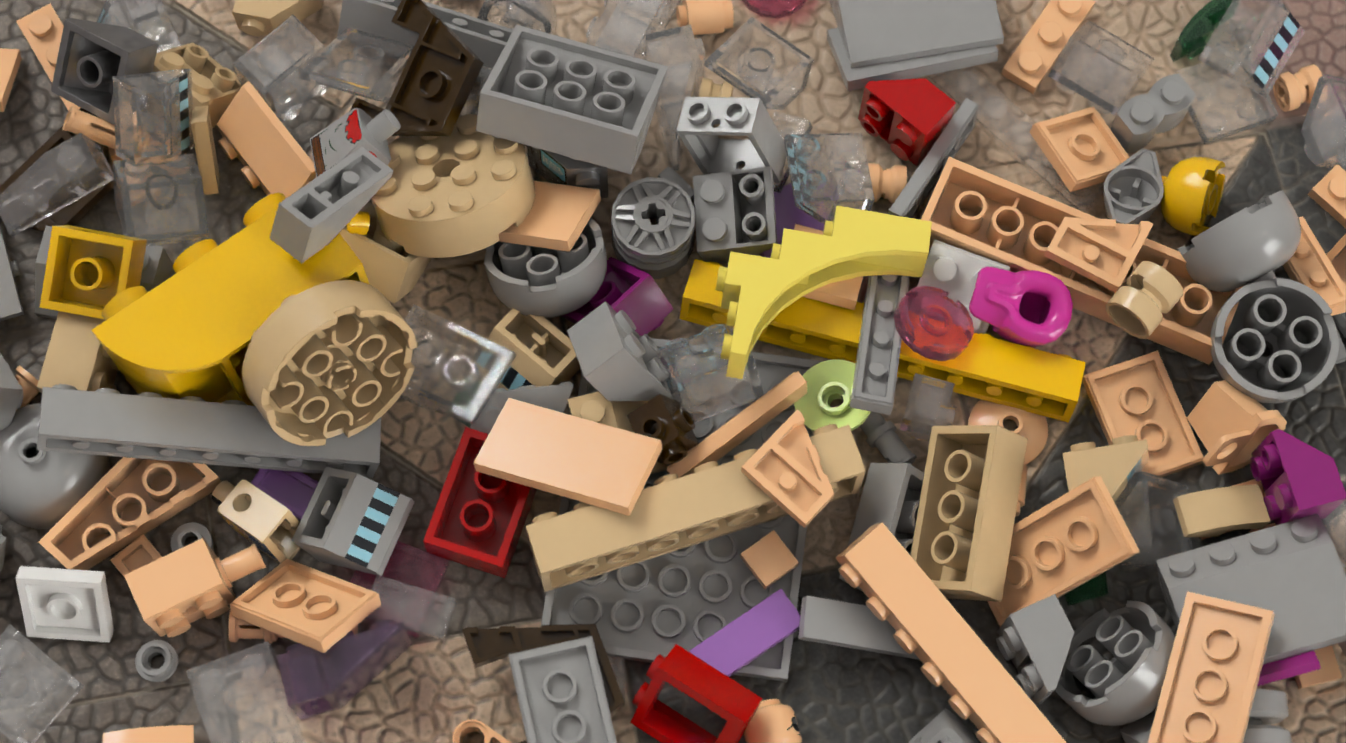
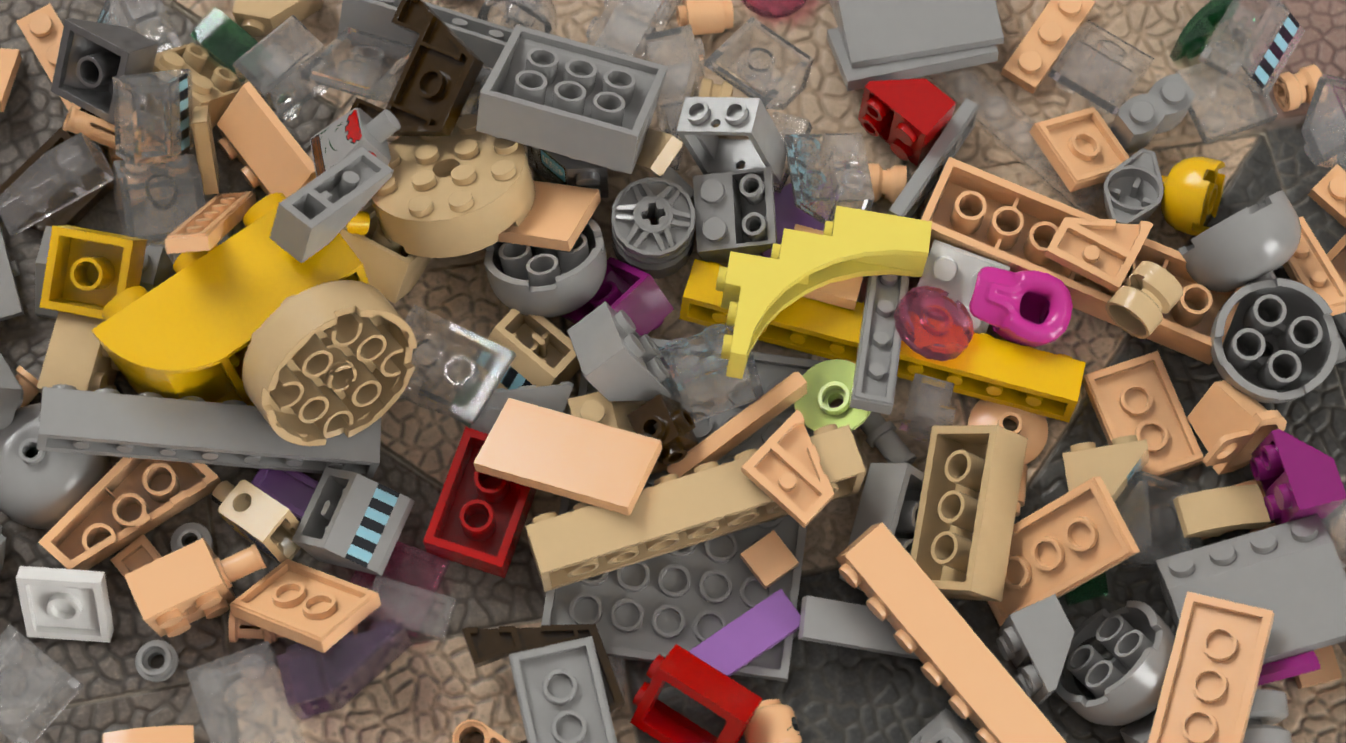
(210, 223): none -> light nougat tile
(222, 38): none -> clear green slope
(658, 152): none -> tan tile

